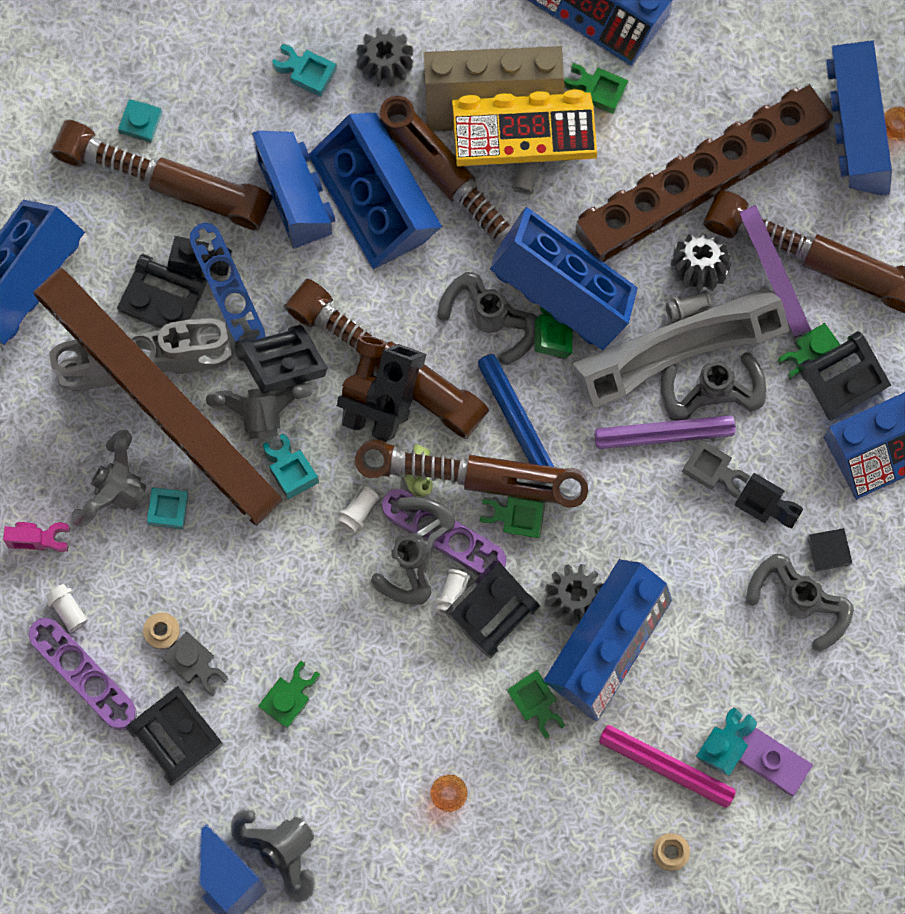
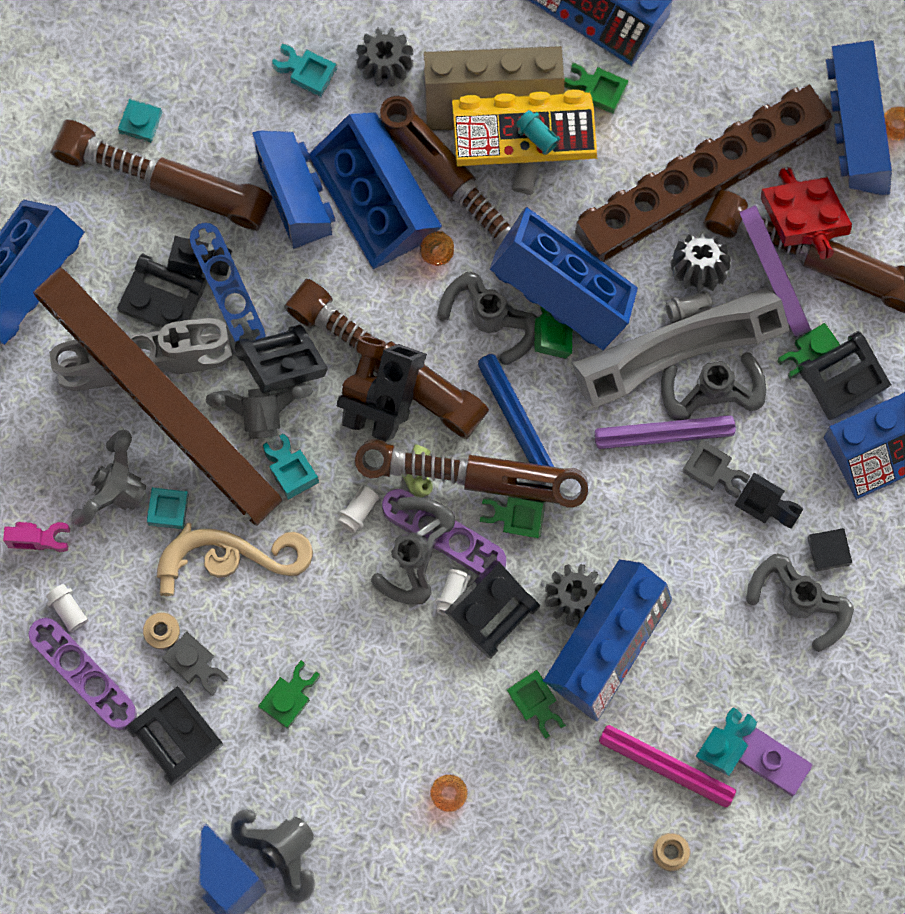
(187, 540): none -> tan plant
(442, 253): none -> clear orange plate
(537, 132): none -> teal pin
(806, 212): none -> red plate

